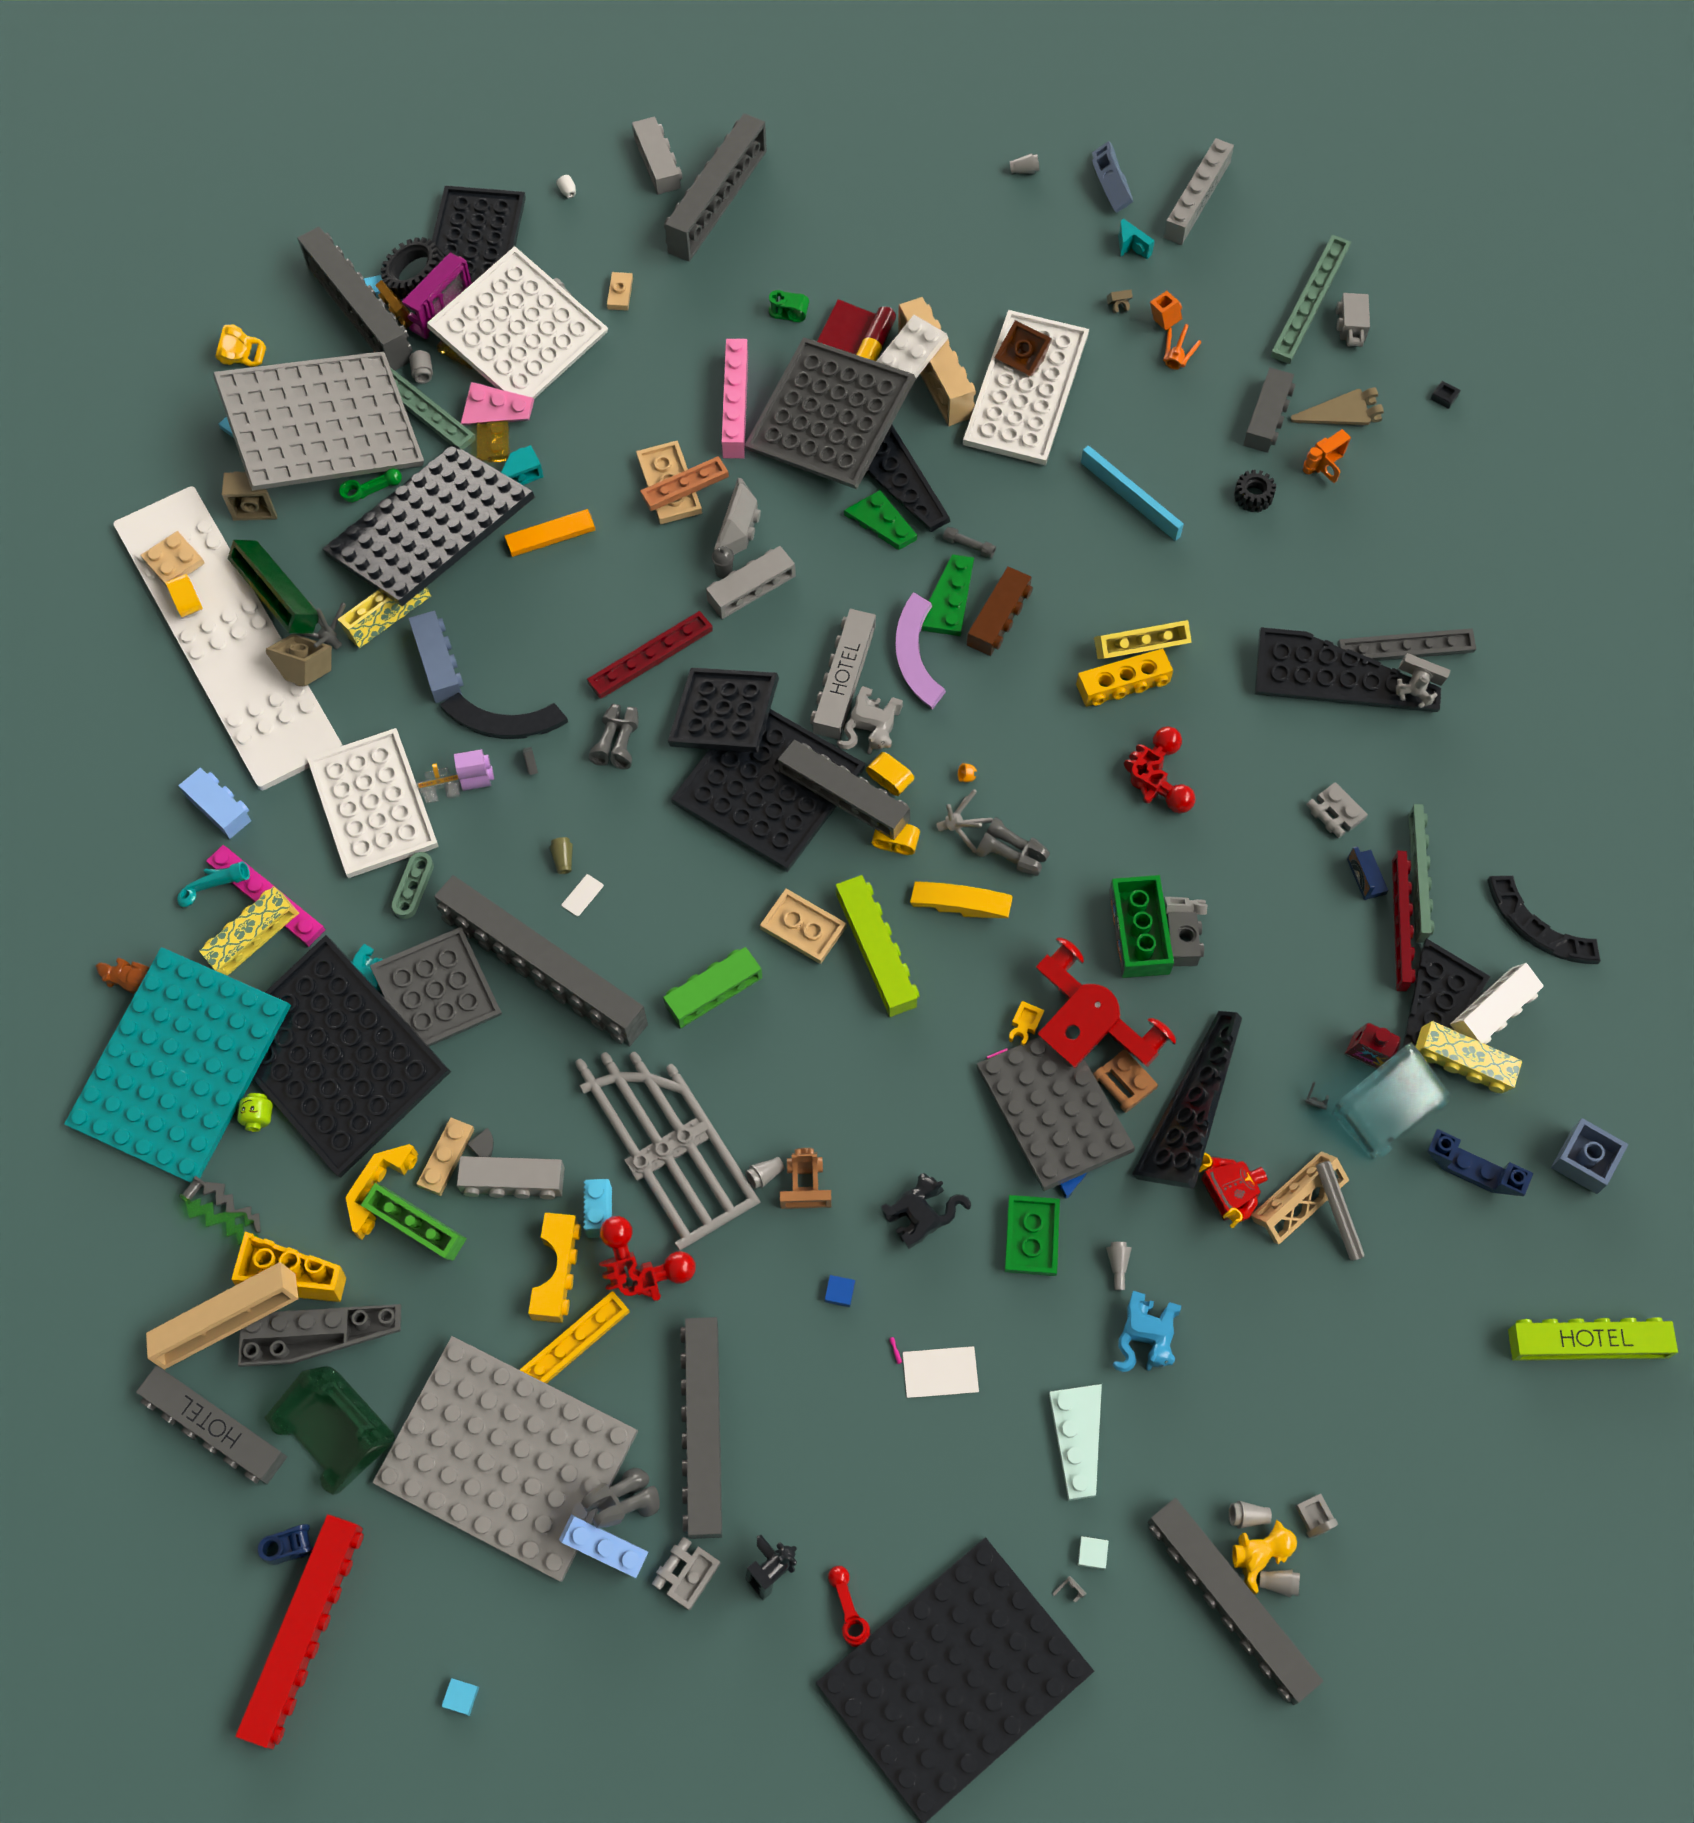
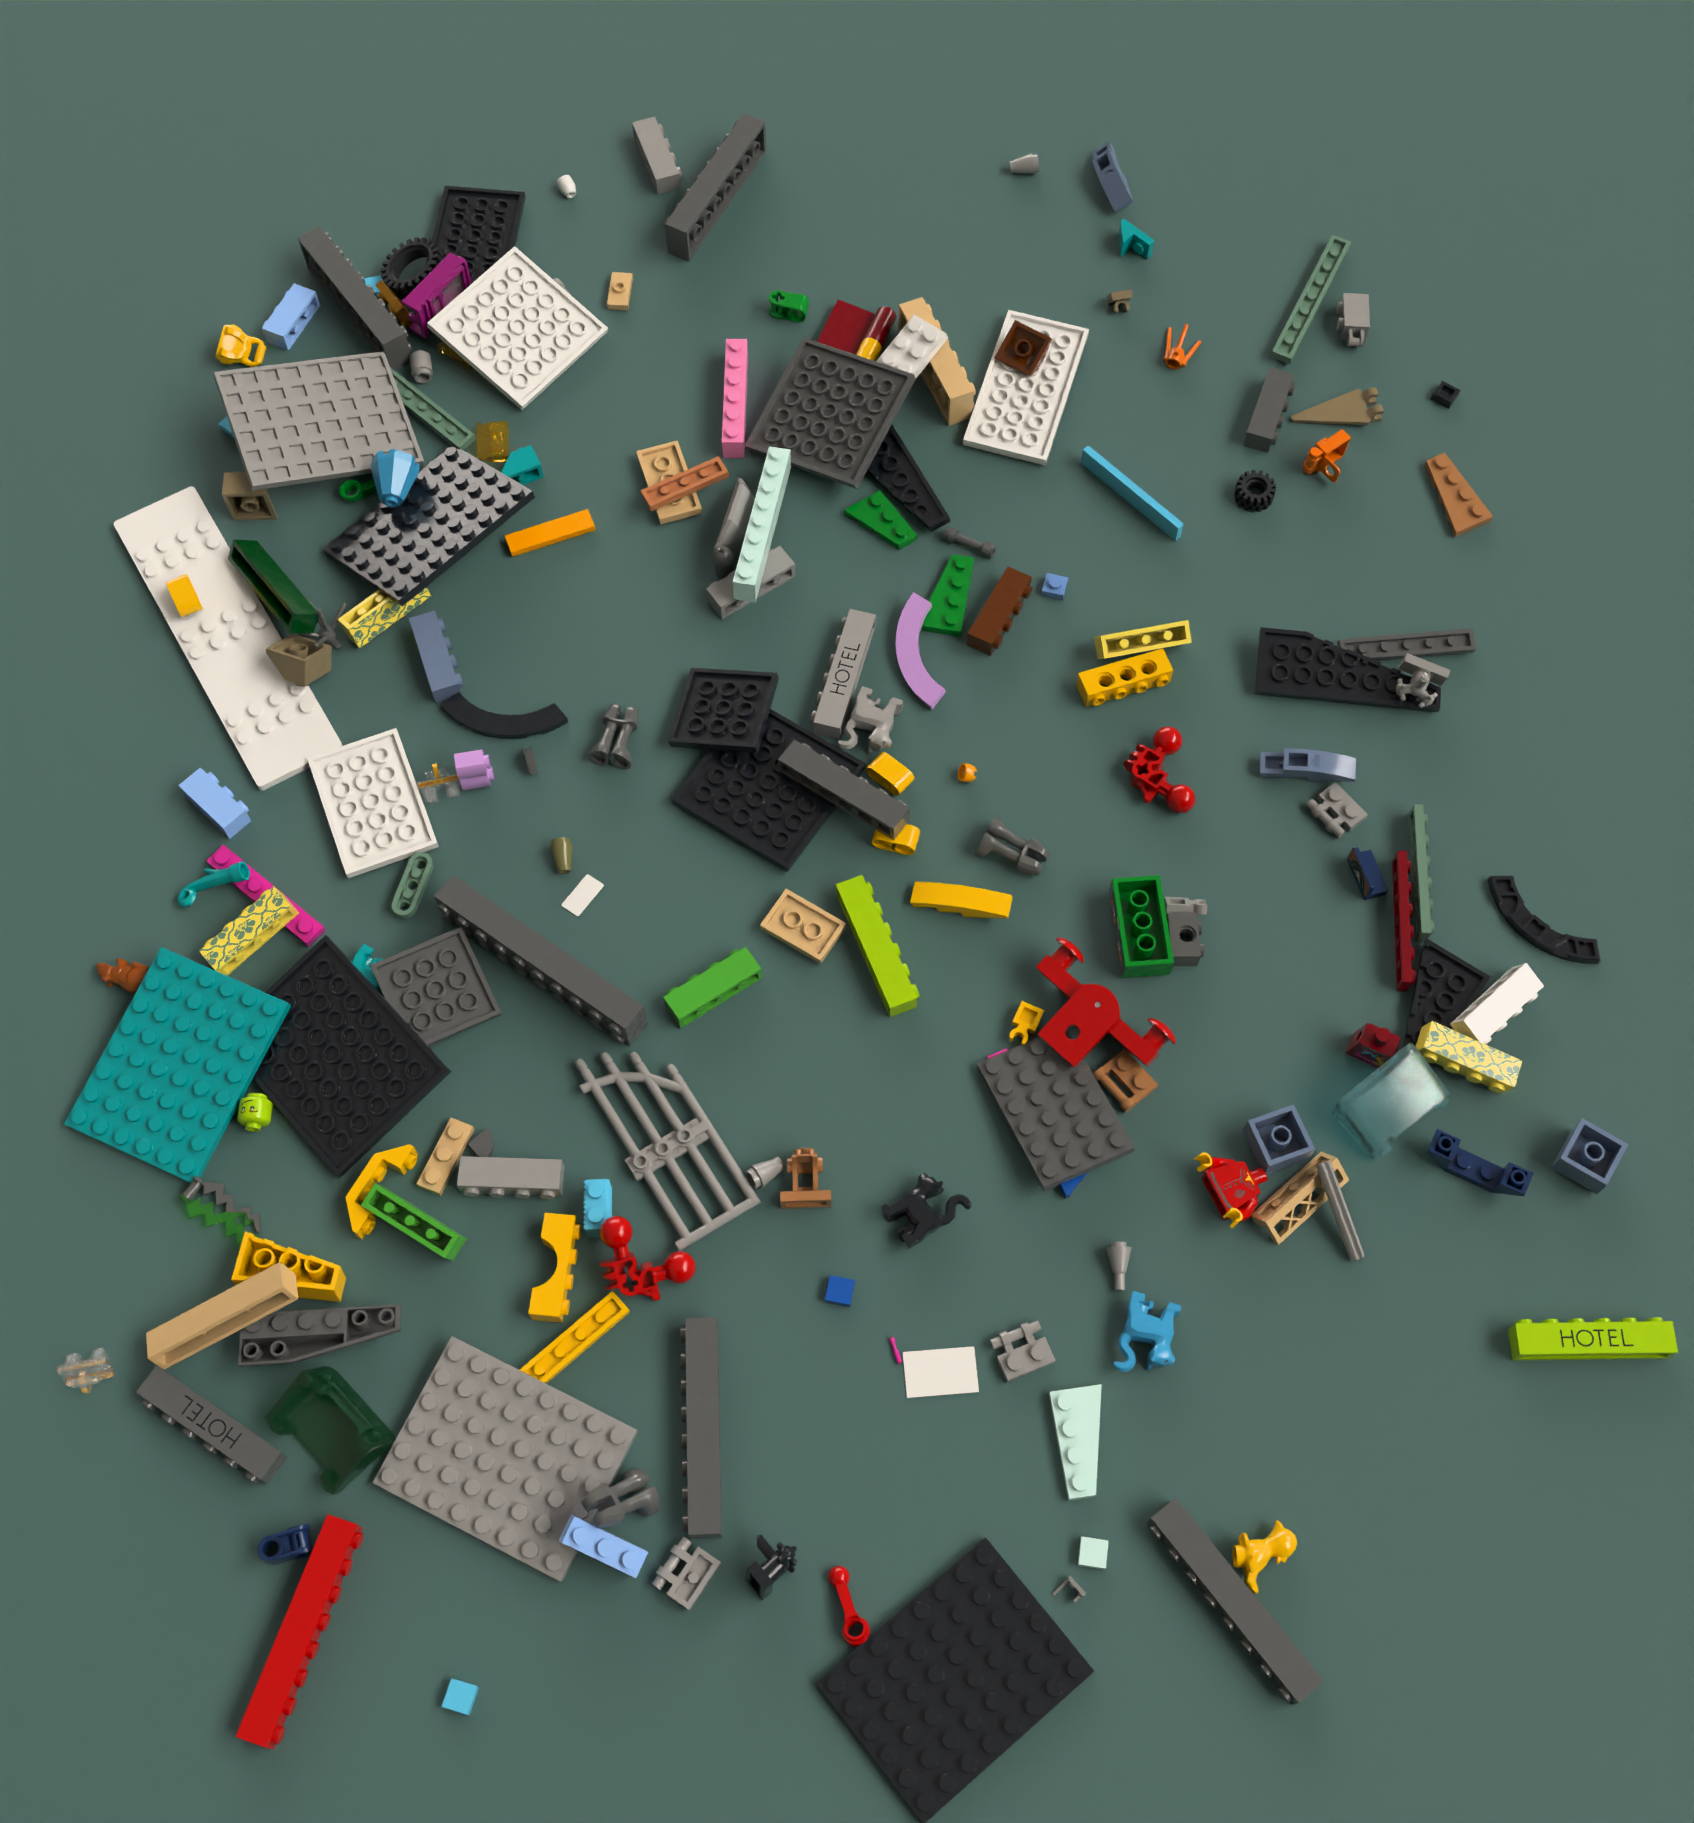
(87, 1372): none -> clear hips
(172, 558): tan plate -> none
(290, 316): none -> light blue brick
(393, 475): none -> dark azure cone
(494, 405): bright pink wing -> none
(650, 654): dark red plate -> none
(762, 524): none -> light aqua brick
(955, 822): light grey plant -> none
(1024, 1359): none -> light grey plate
(1032, 1235): green plate -> none
(1054, 586): none -> medium blue plate
(1166, 310): orange brick -> none
(1184, 1130): black wing -> none
(1198, 191): light grey brick -> none
(1247, 1515): light grey cone -> none
(1278, 1139): none -> sand blue brick
(1281, 1581): light grey cone -> none
(1308, 763): none -> sand blue slope
(1313, 1101): dark grey piece -> none
(1316, 1516): light grey tile -> none
(1459, 500): none -> medium nougat wing

